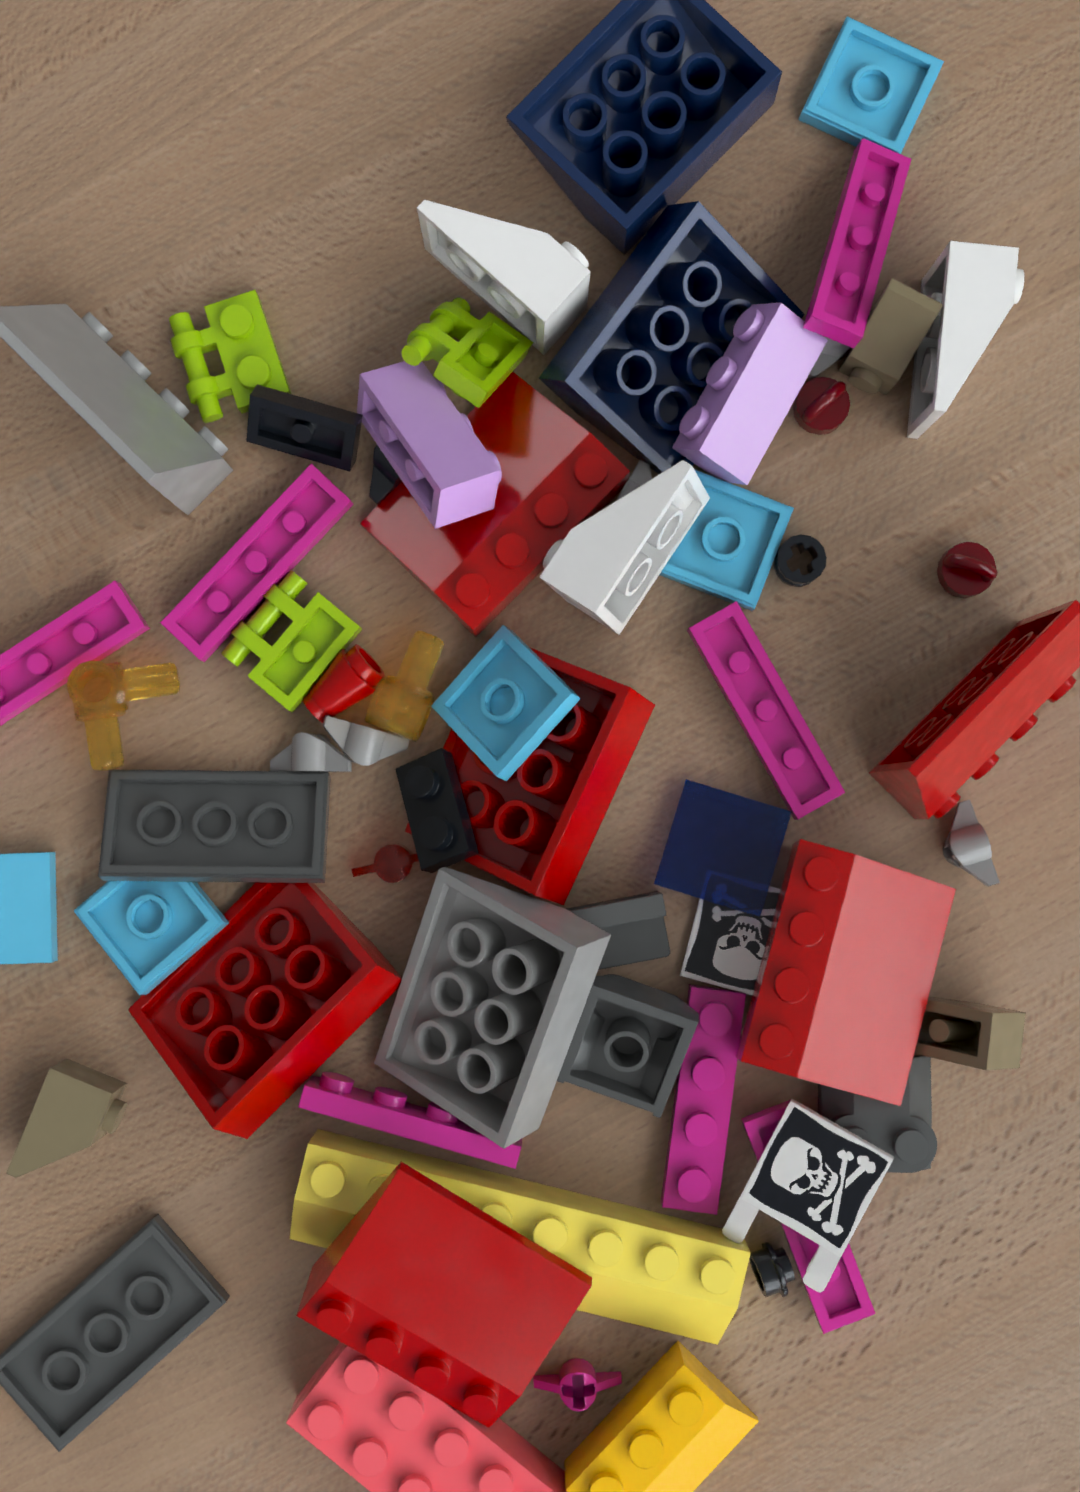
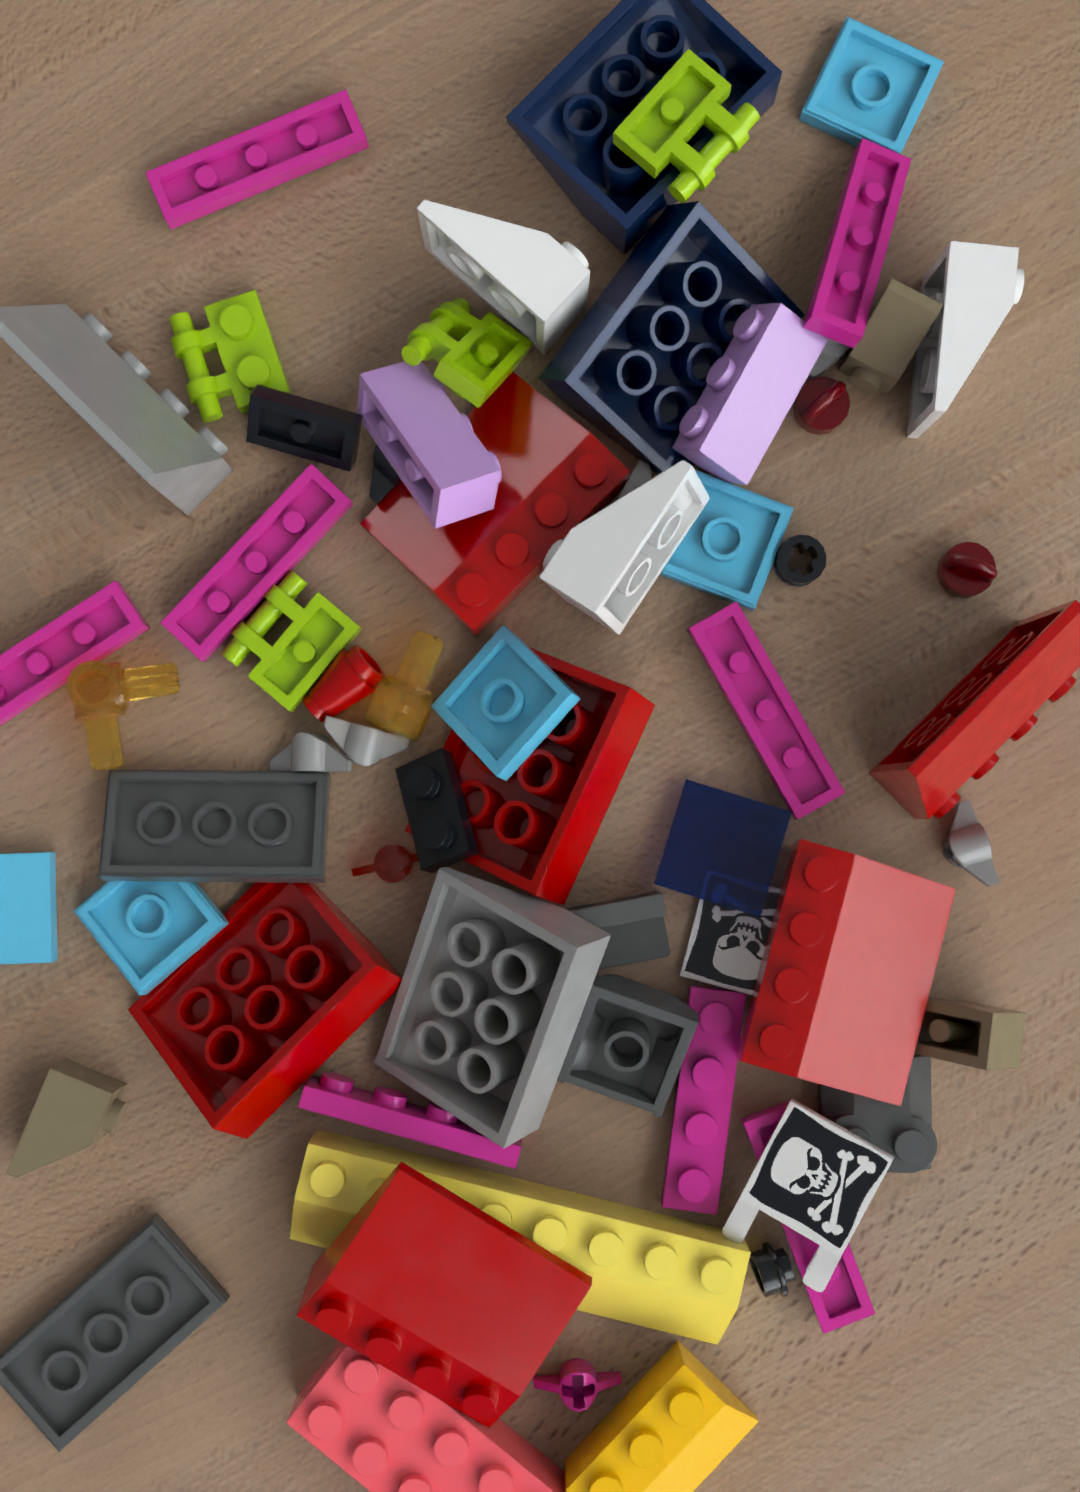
(257, 159): none -> dark pink plate
(673, 114): none -> lime plate

